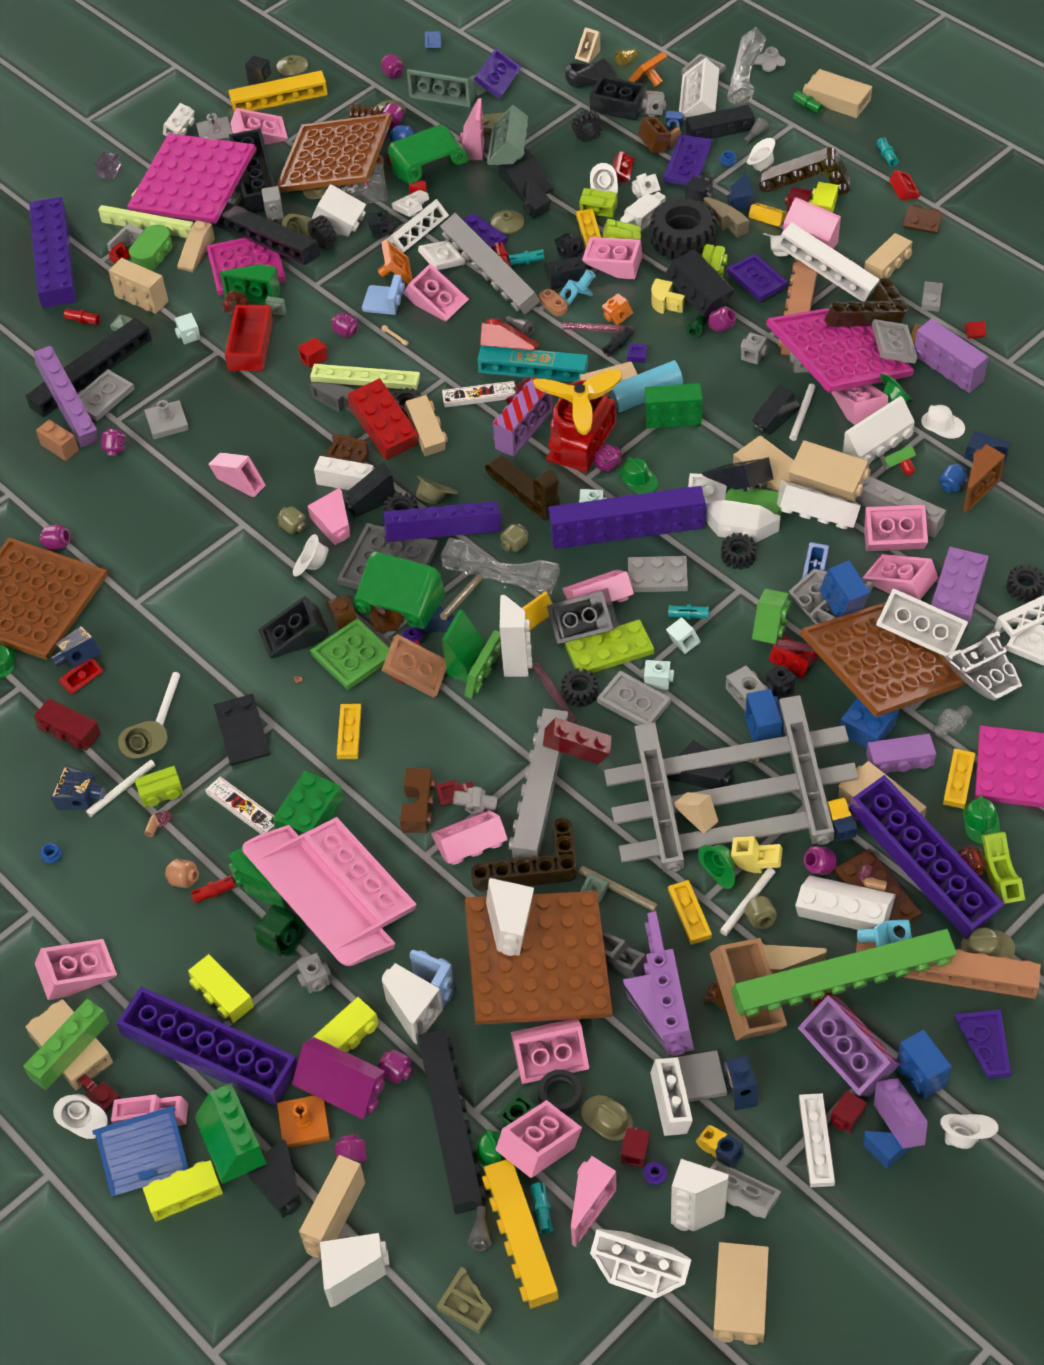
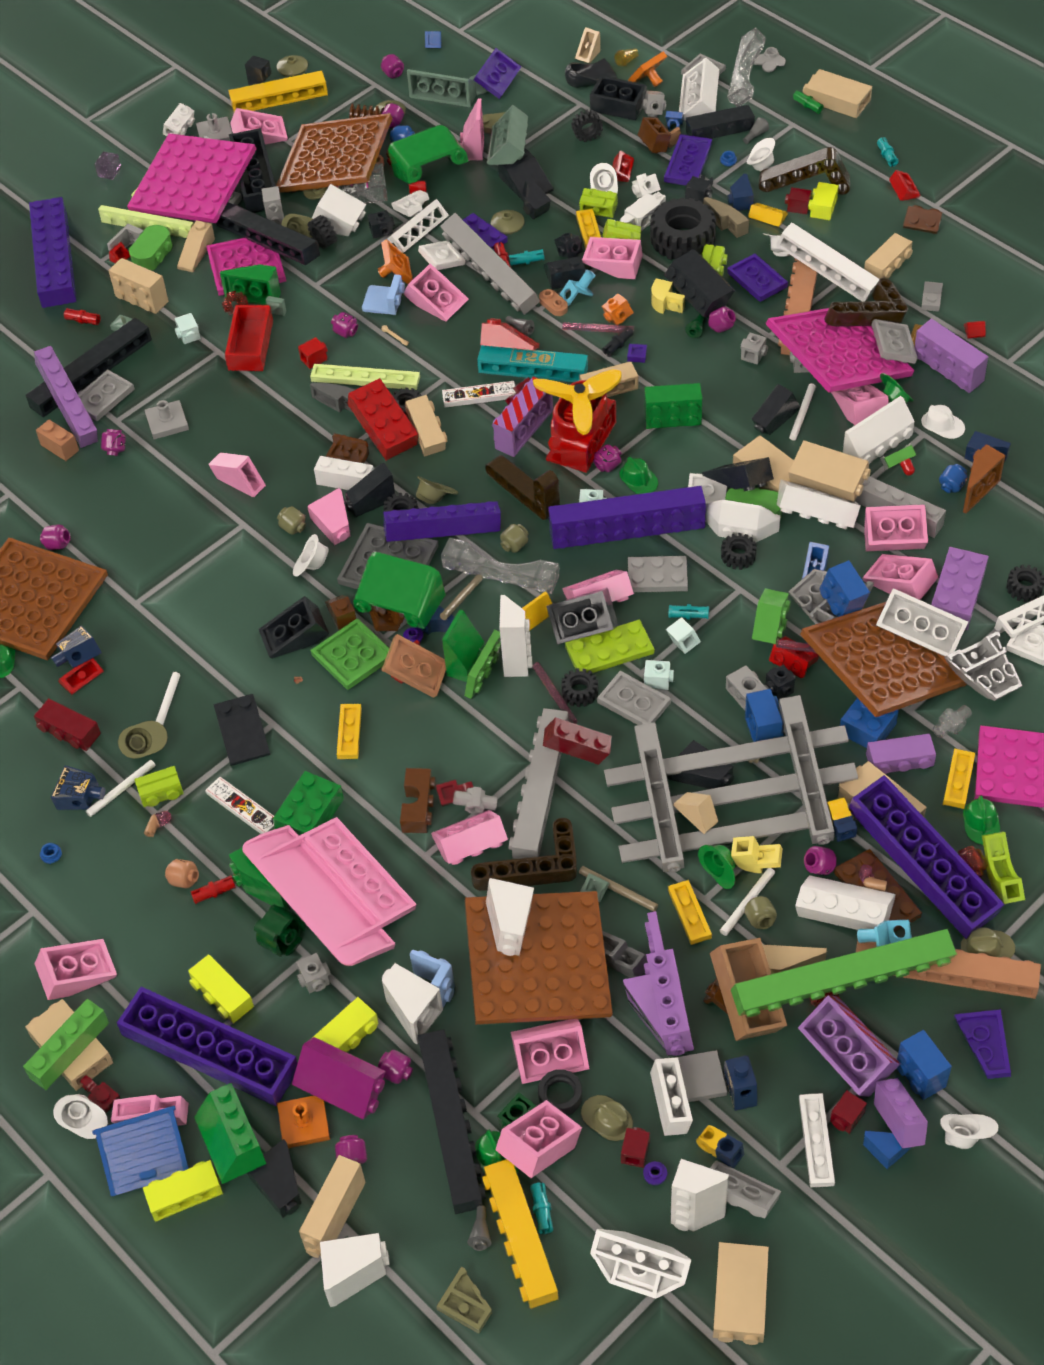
(593, 1191): bright pink slope -> none
(631, 391): medium azure brick -> none
(815, 221): bright pink slope -> none

